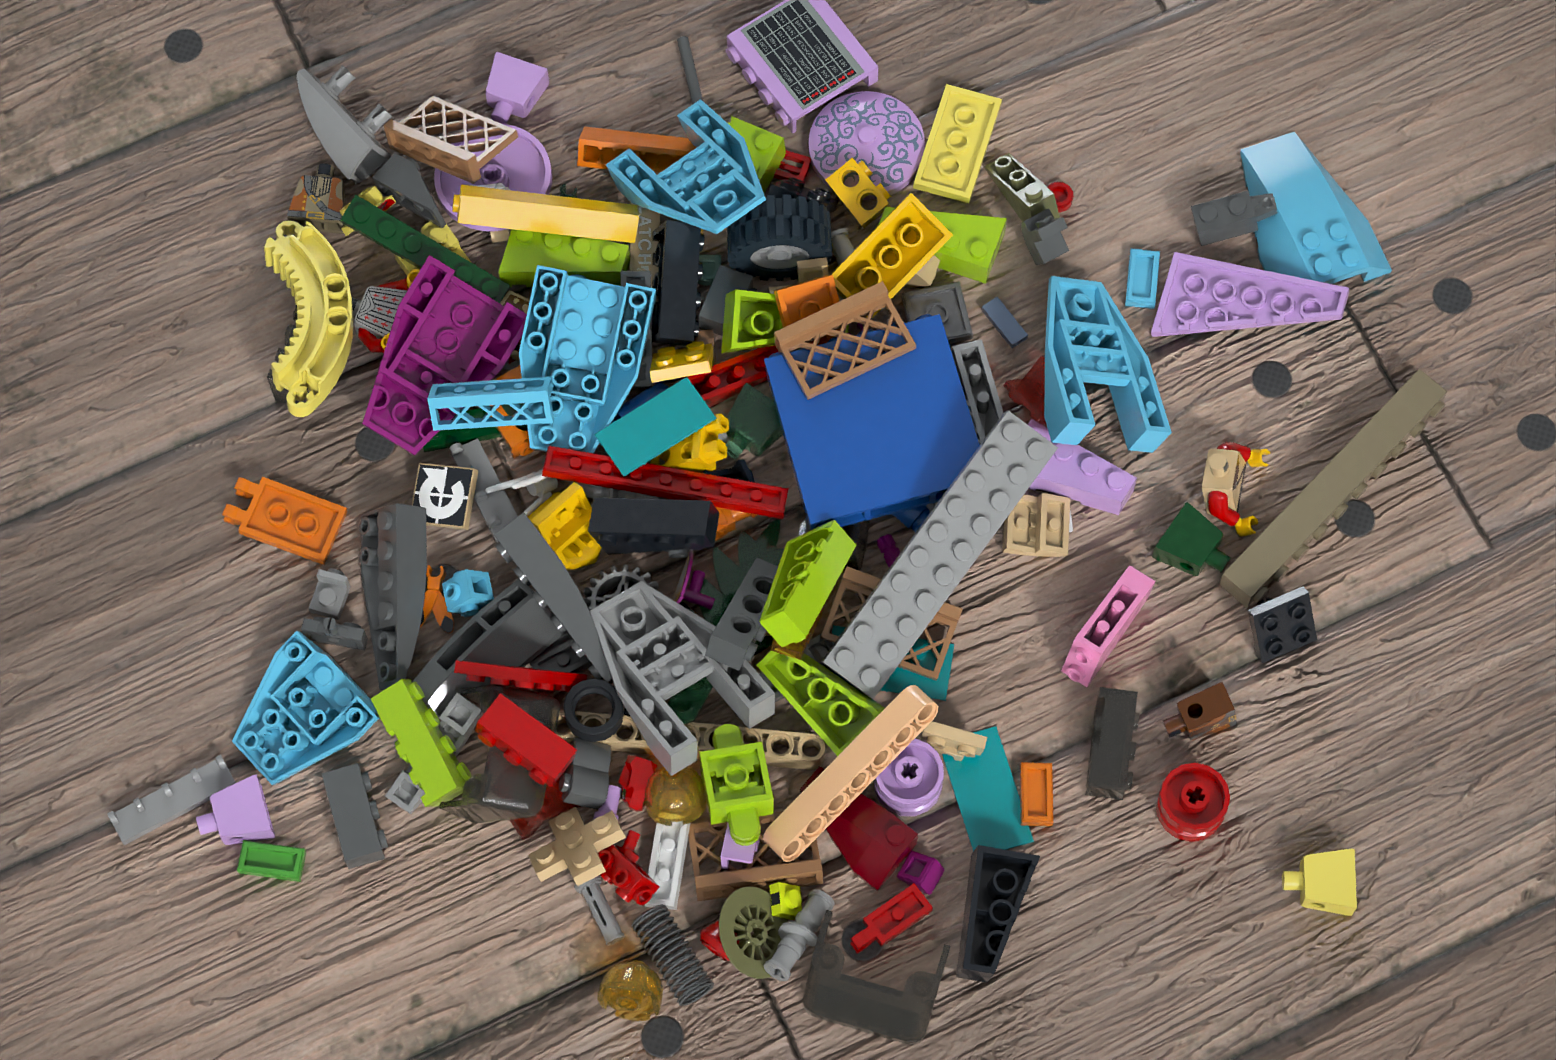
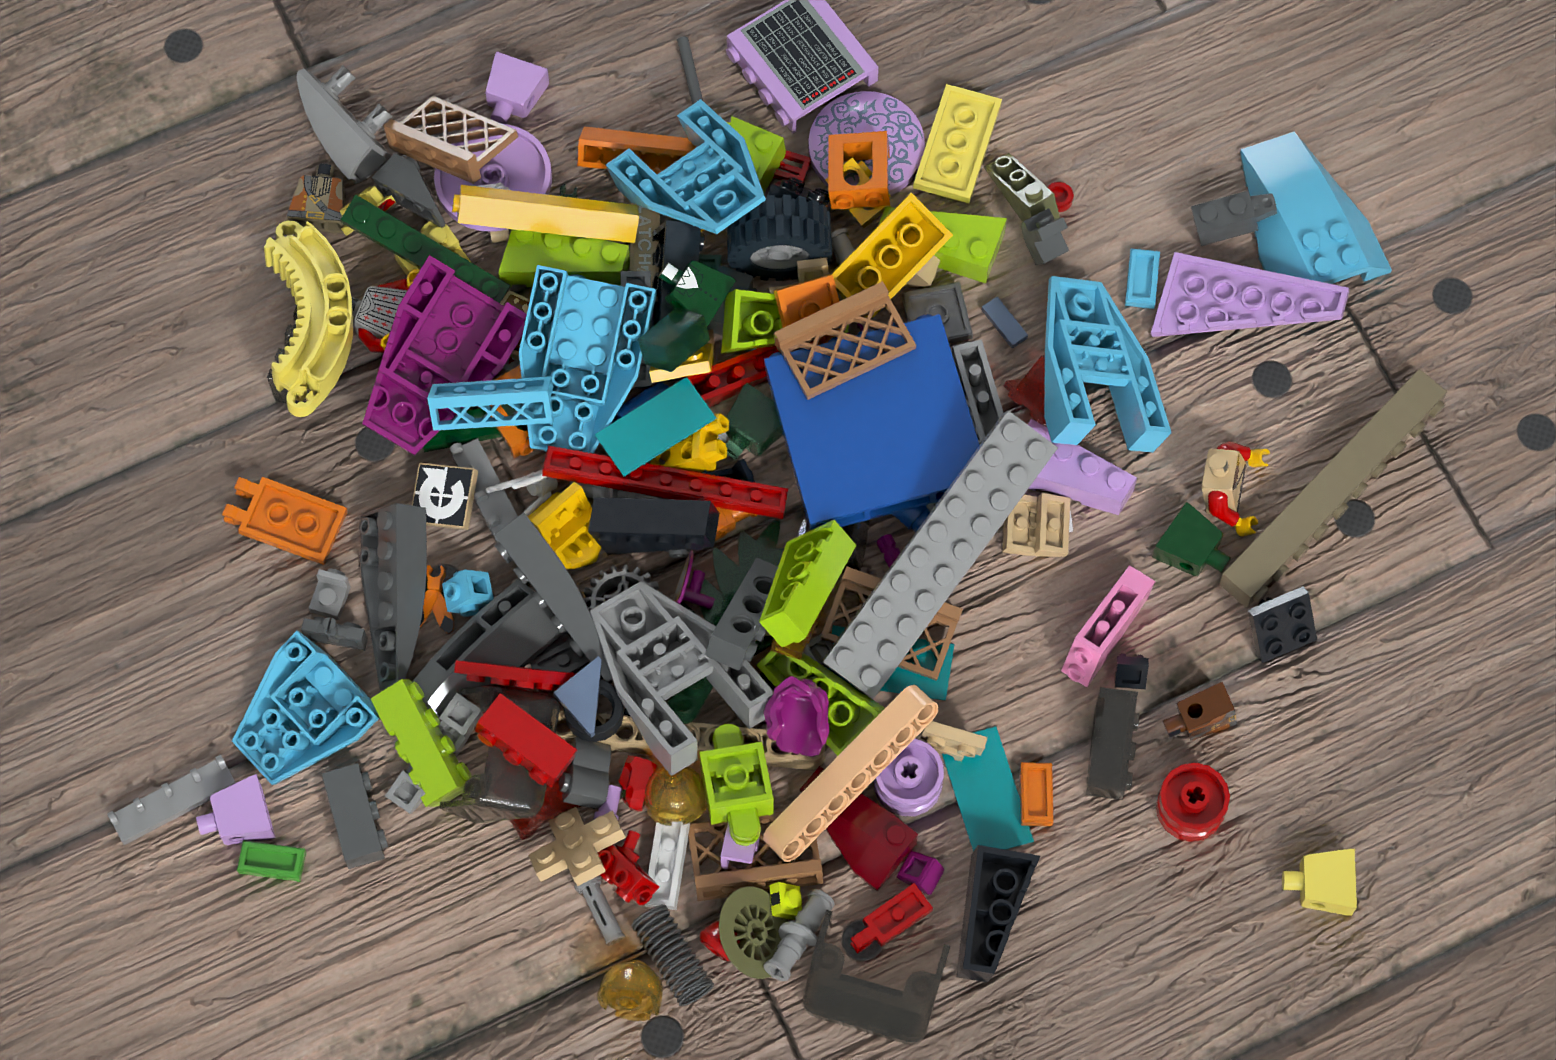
(581, 695): none -> sand blue tile
(674, 339): none -> clear green brick
(696, 288): none -> dark green torso
(798, 717): none -> magenta hair
(860, 147): none -> orange panel
(1131, 672): none -> black tile

